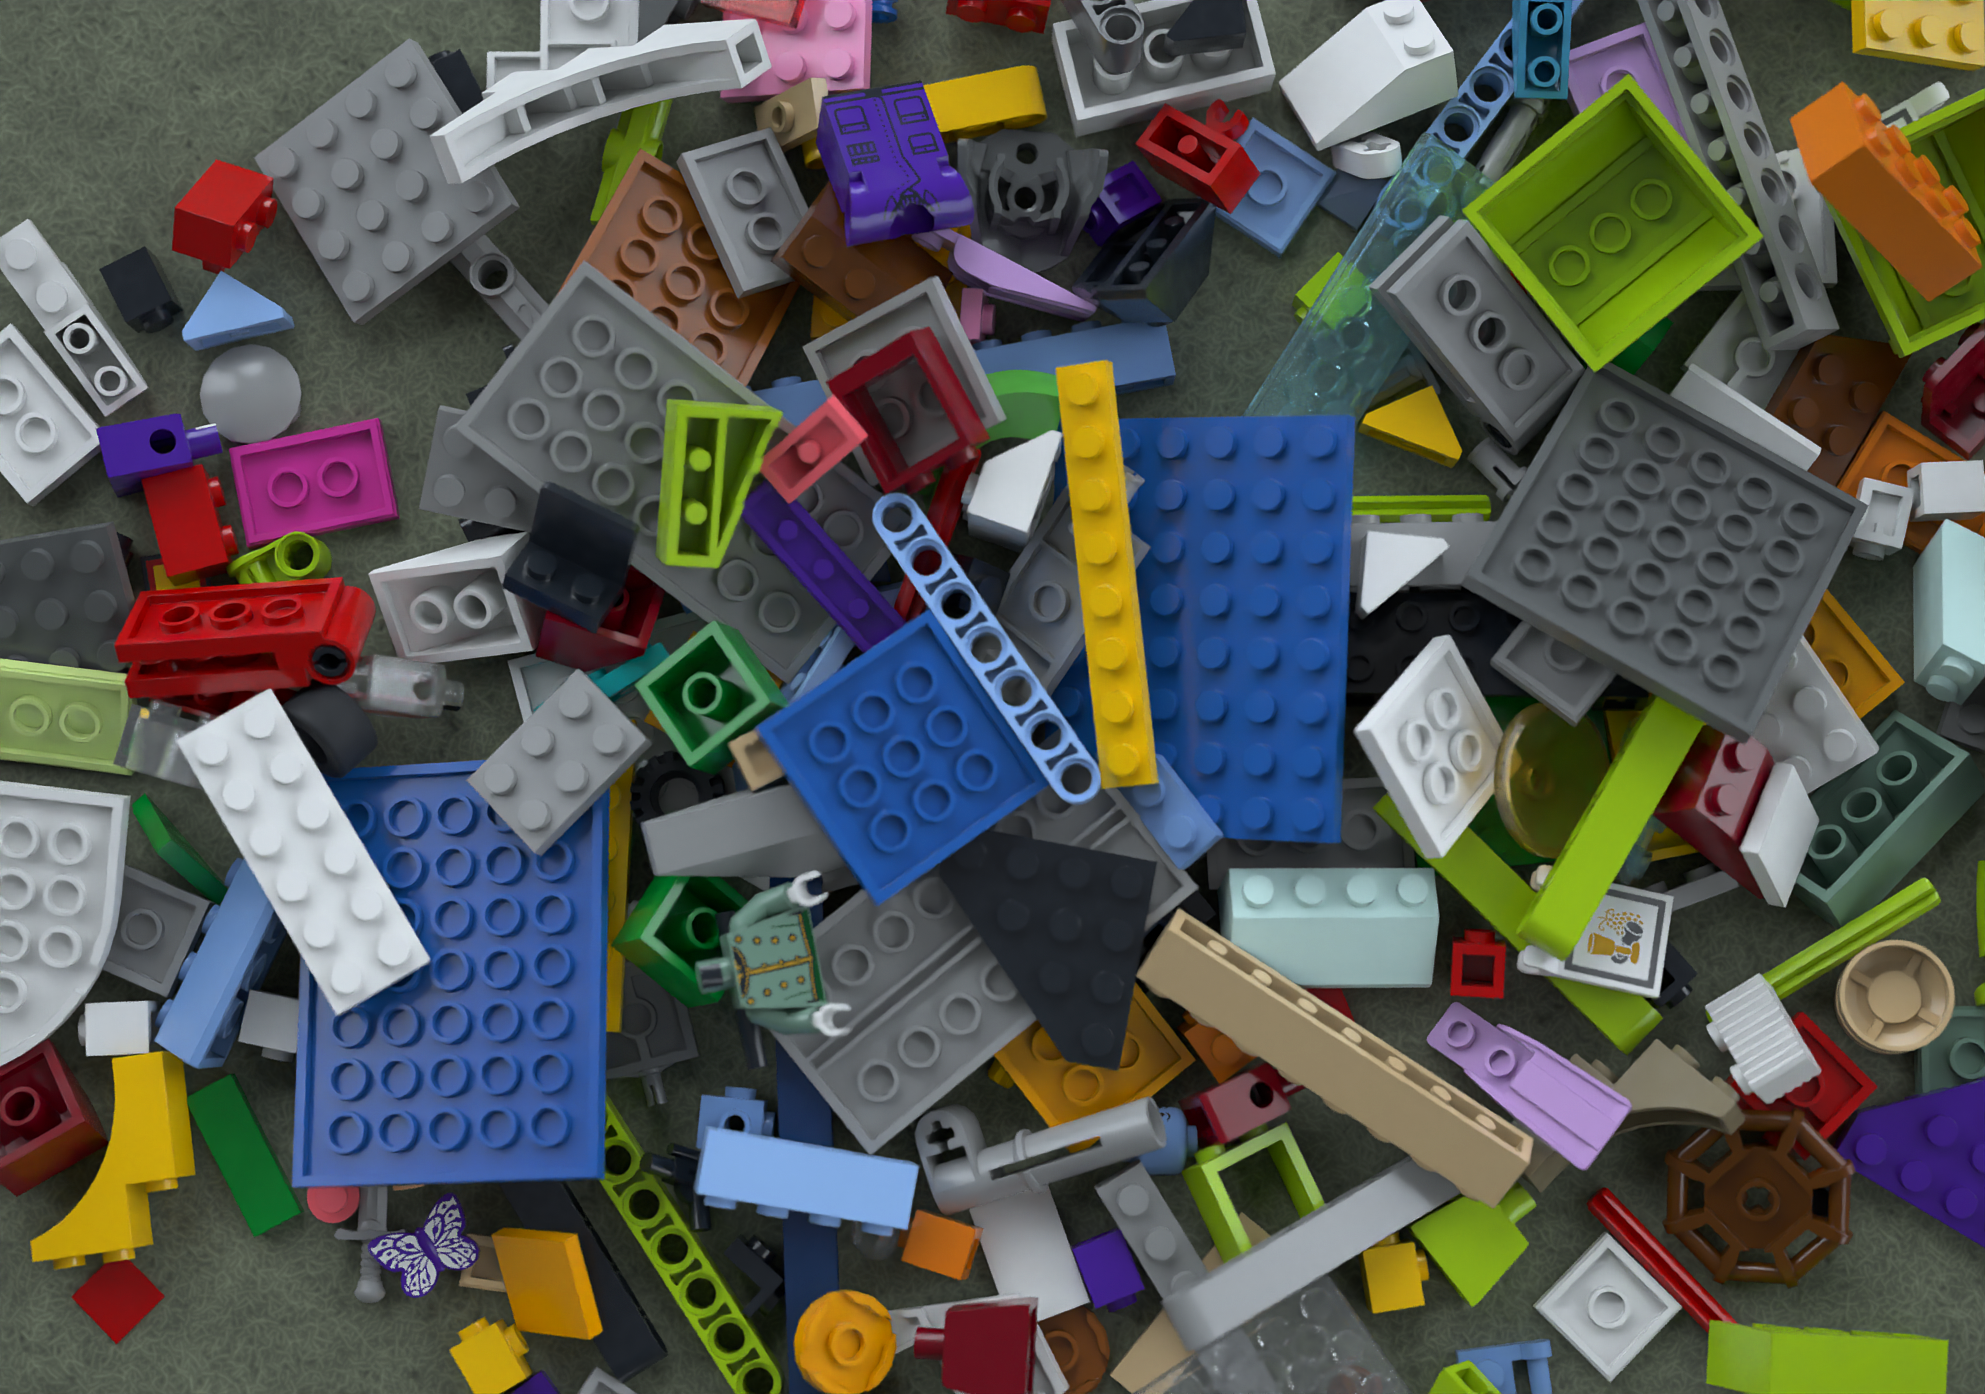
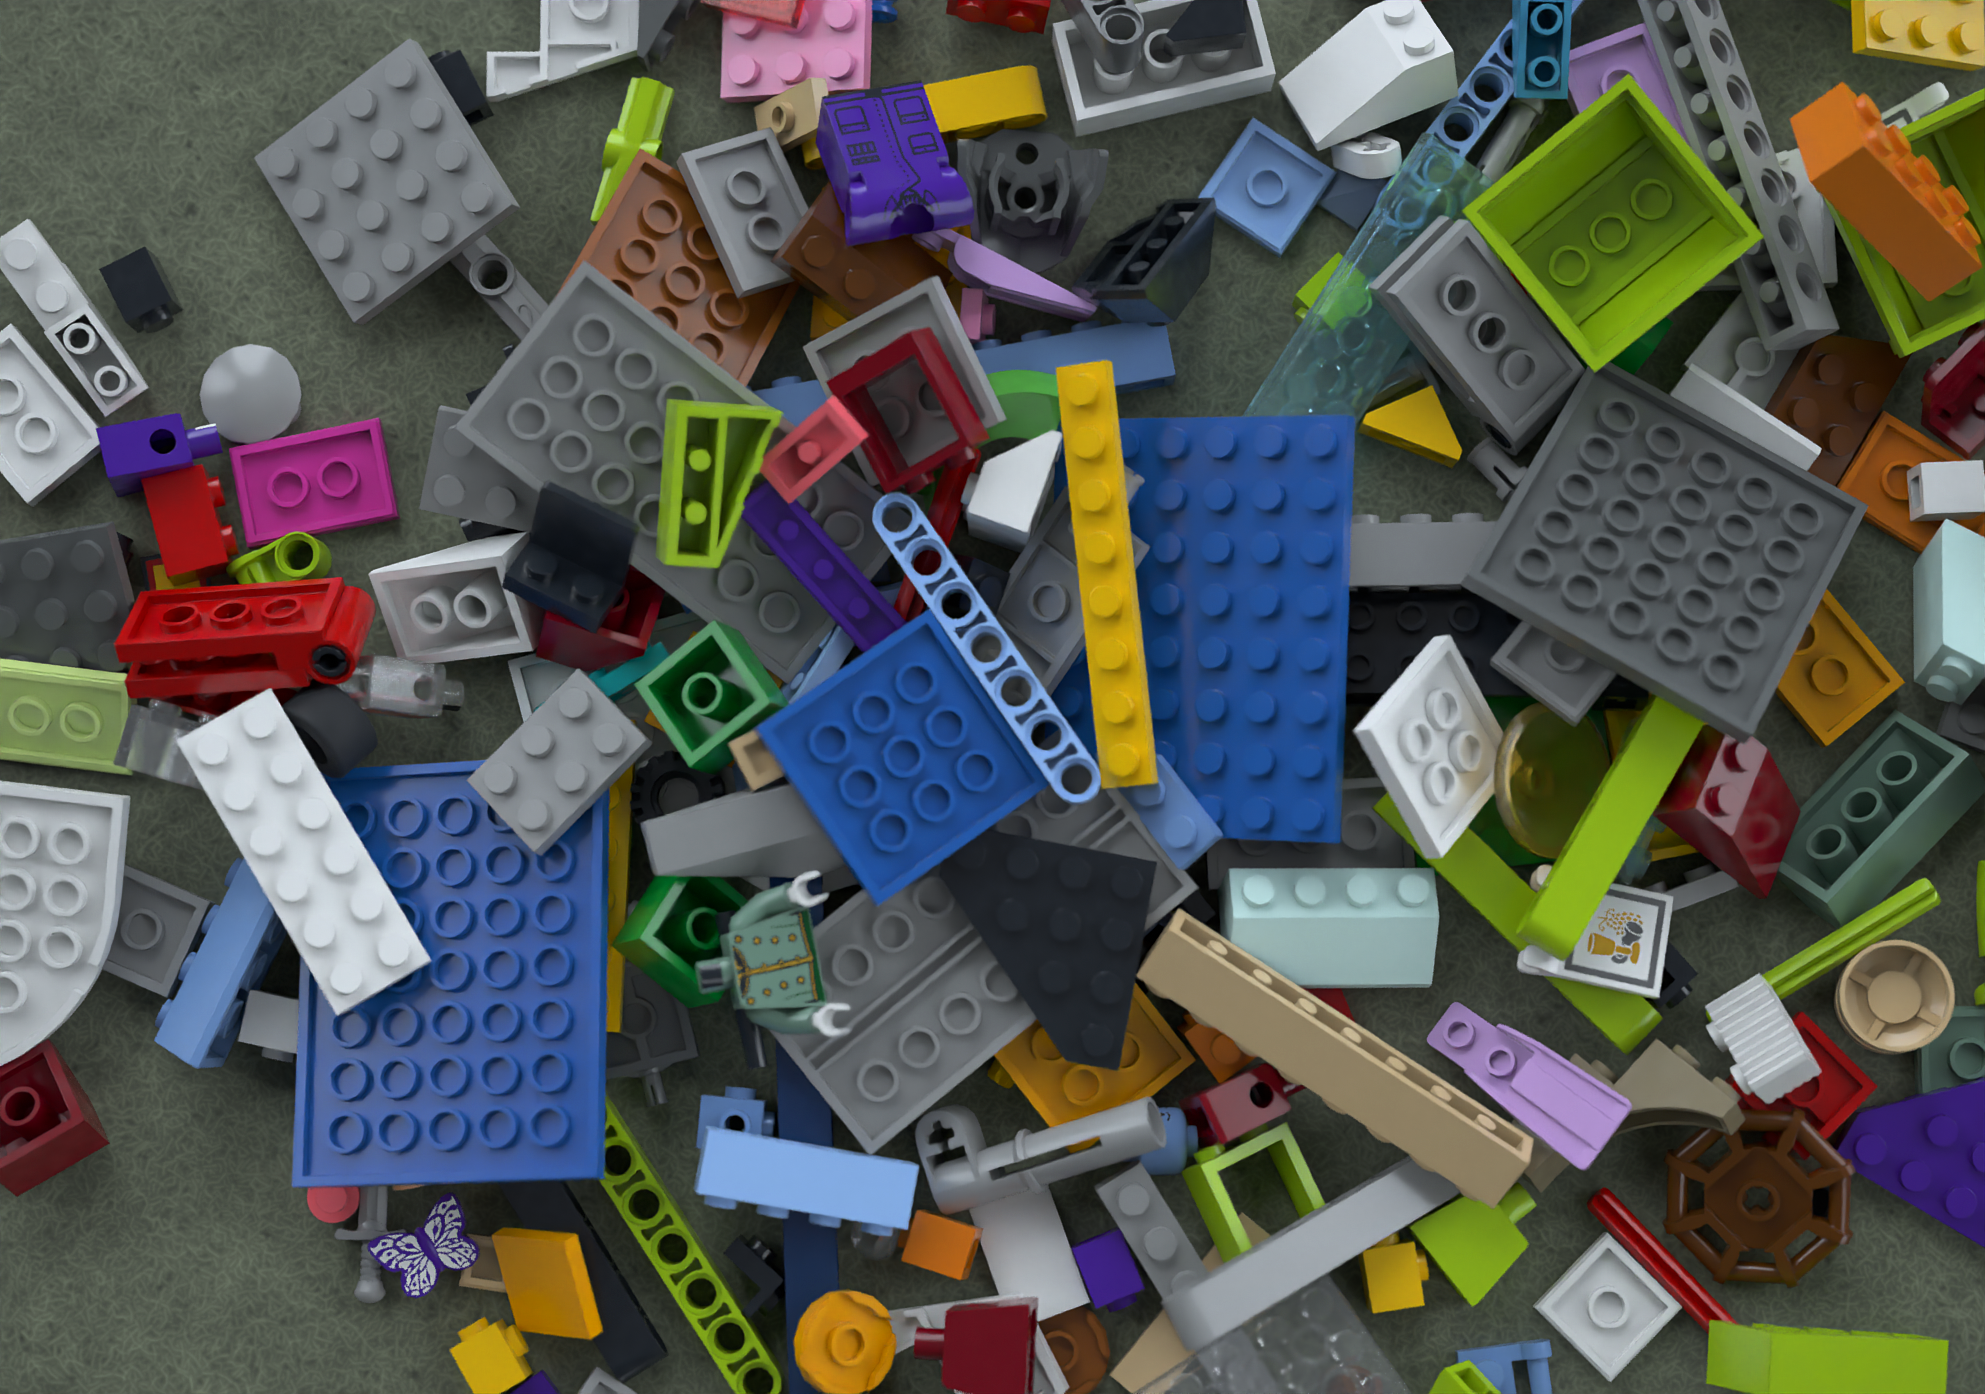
(118, 1298): red piece -> none
(119, 1028): white brick -> none
(144, 1155): yellow arch -> none
(177, 850): green tile -> none
(223, 215): red brick -> none
(233, 314): light blue slope -> none
(244, 1155): green tile -> none
(596, 84): white arch -> none
(681, 1174): black piece -> none
(1124, 199): dark purple bracket -> none
(1201, 155): red brick -> none
(1390, 563): white slope -> none
(1438, 506): lime axle -> none
(1478, 964): red brick -> none
(1779, 834): white tile -> none
(1813, 723): white plate -> none
(1884, 521): white bracket -> none

